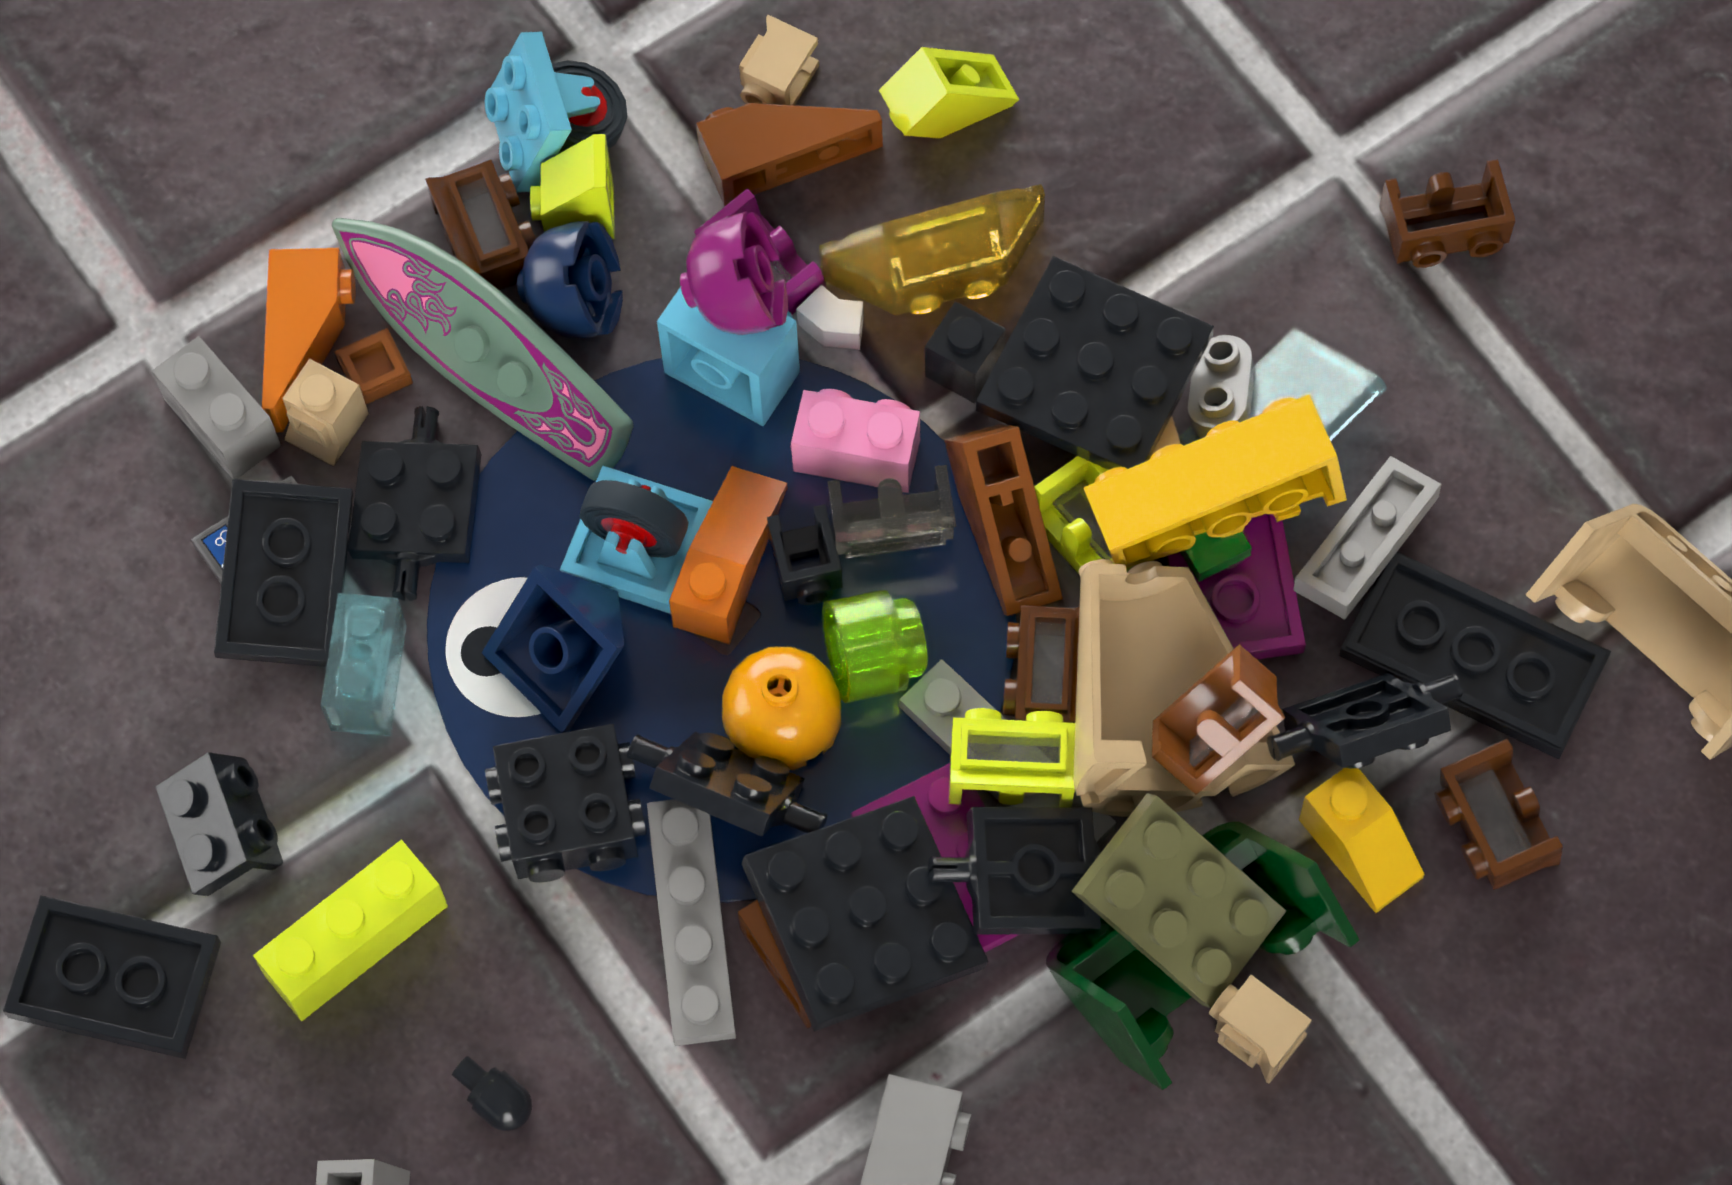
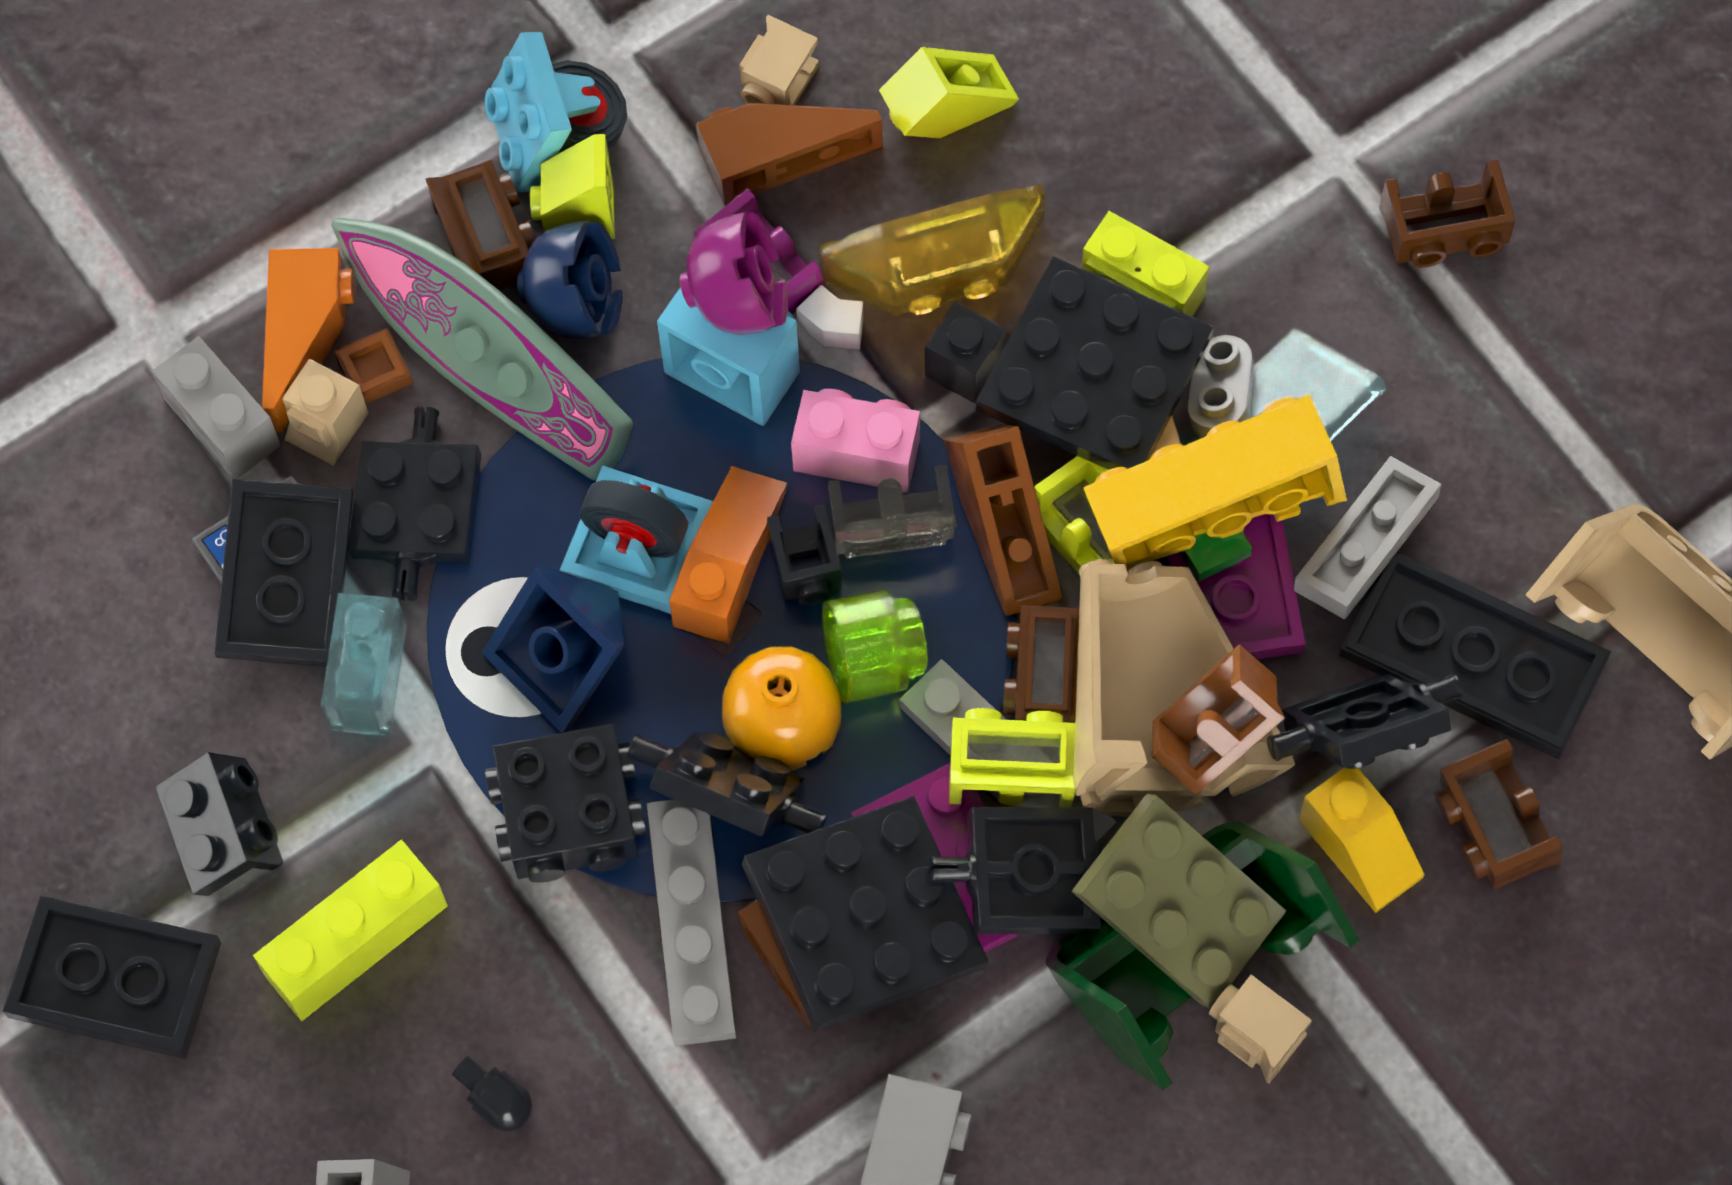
(1145, 264): none -> neon yellow window

